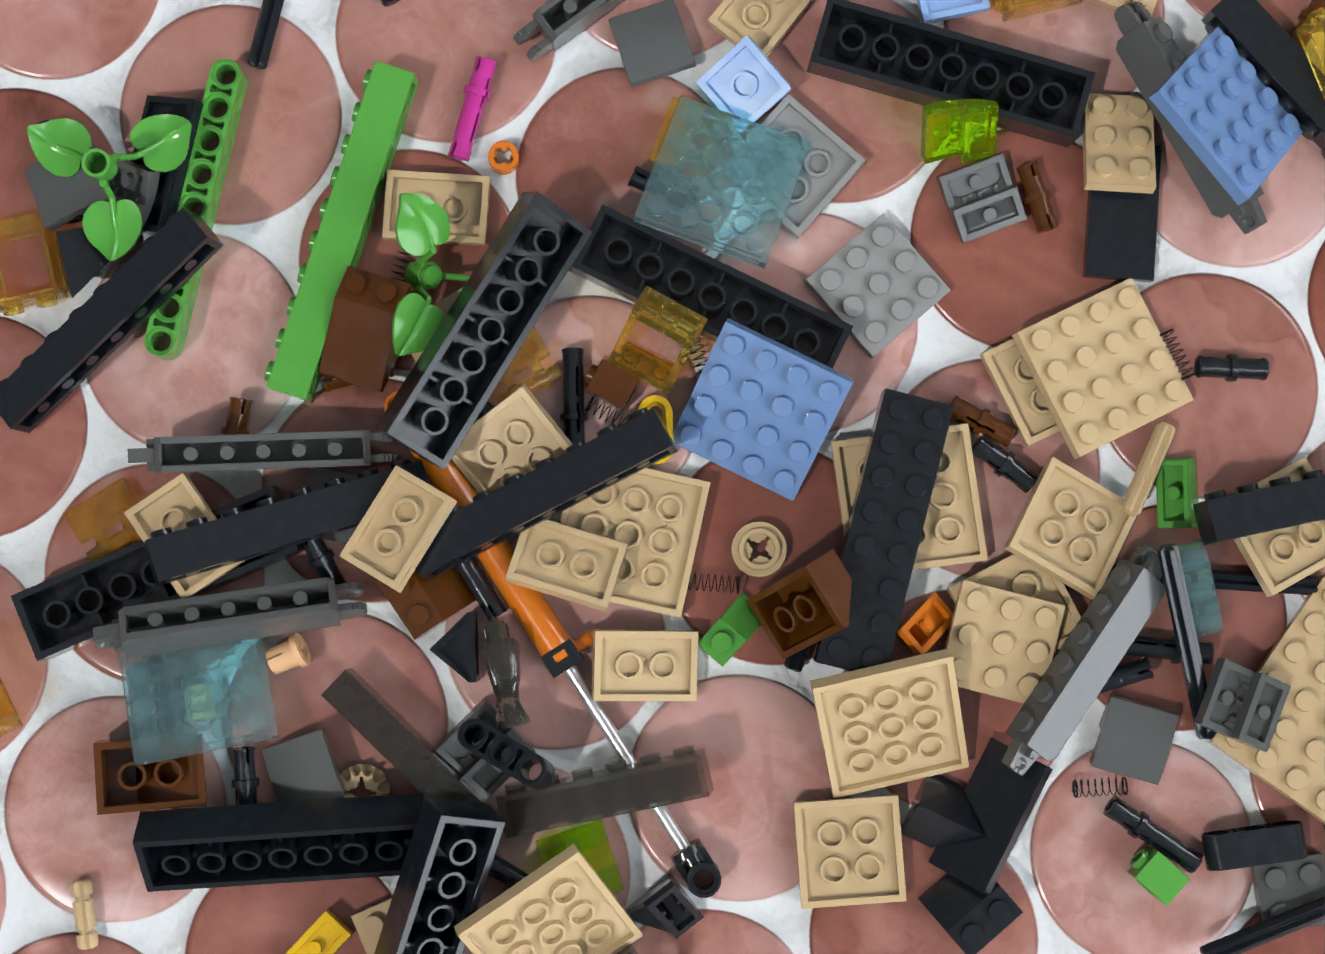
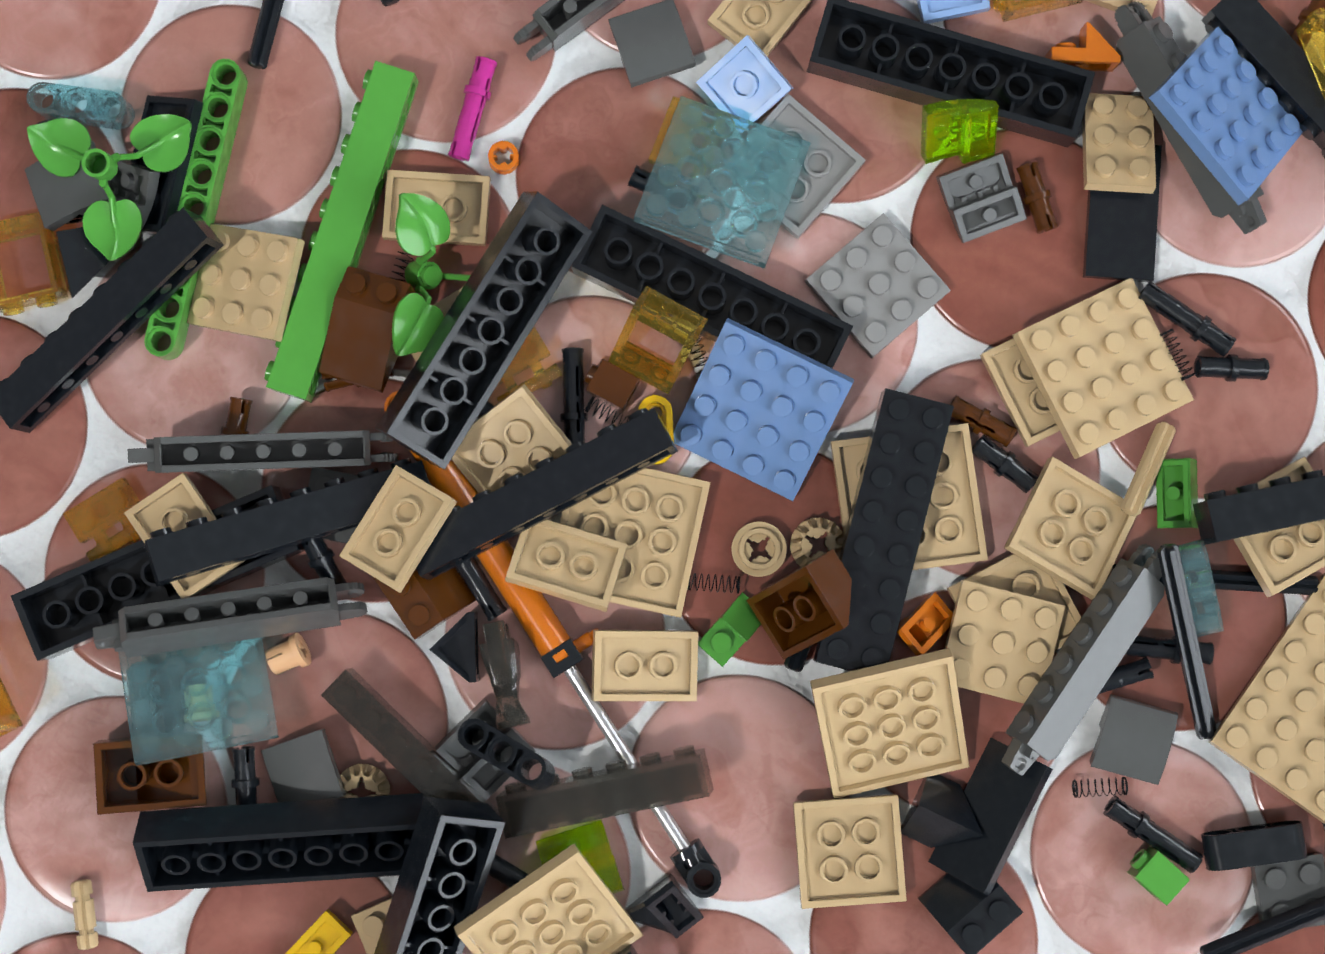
(66, 98): none -> clear light blue beam
(247, 283): none -> tan plate
(815, 528): none -> tan gear
(1093, 52): none -> orange slope
(1197, 326): none -> black pin
(1242, 704): dark grey slope -> none

